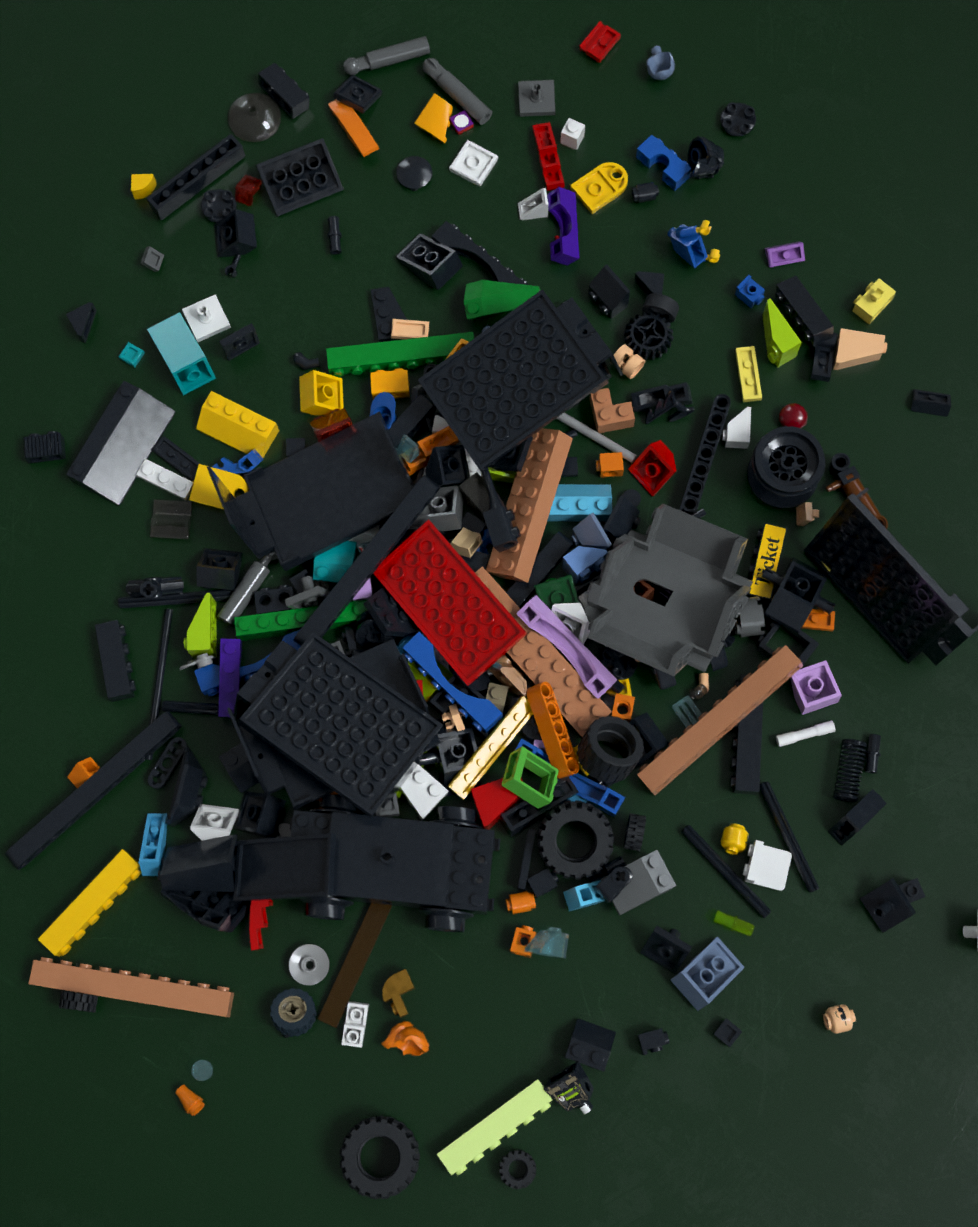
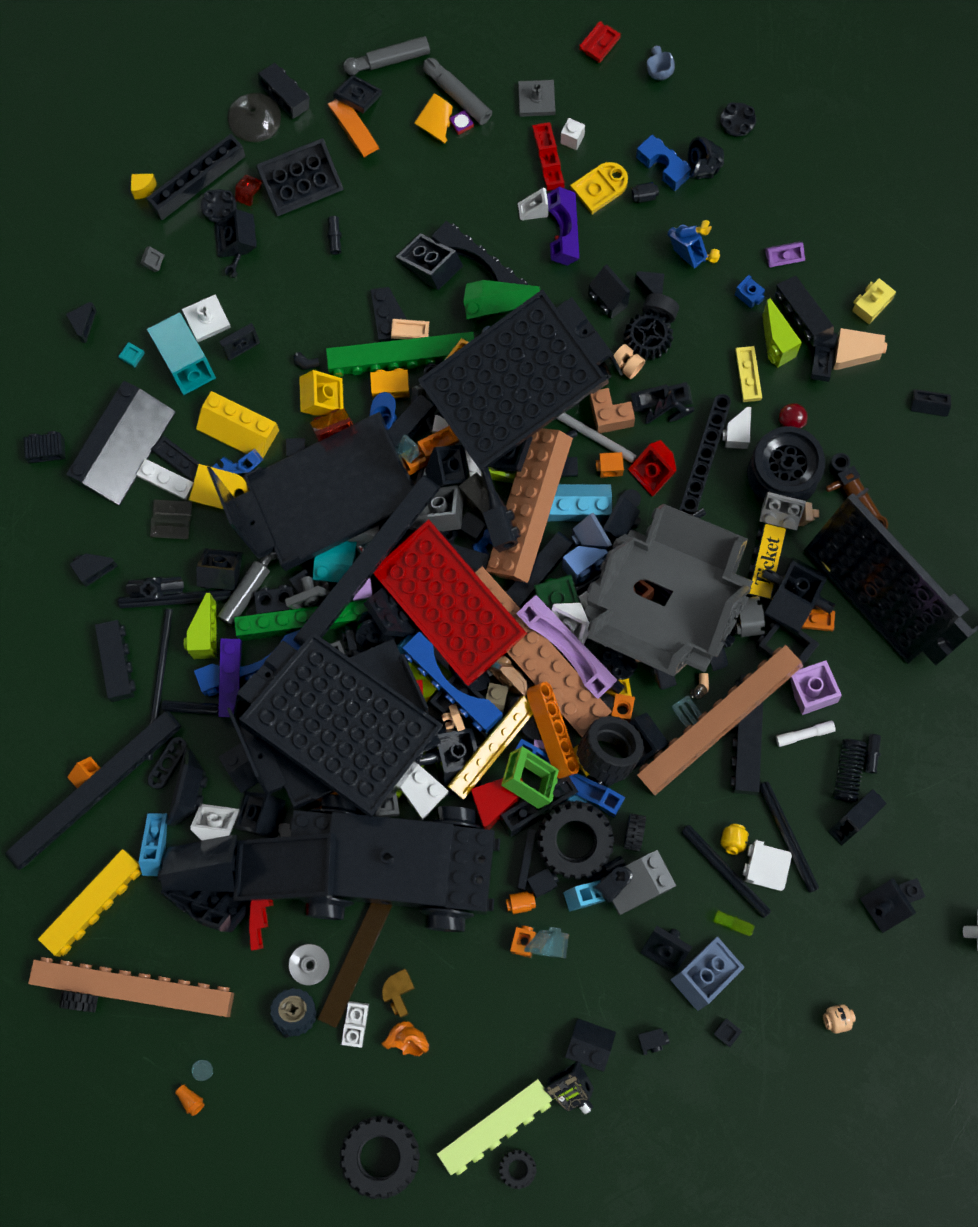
(92, 567): none -> black slope
(201, 661): light grey plate -> none
(414, 172): black dish -> none
(467, 542): tan piece -> none
(473, 163): white tile -> none
(782, 511): none -> light grey slope

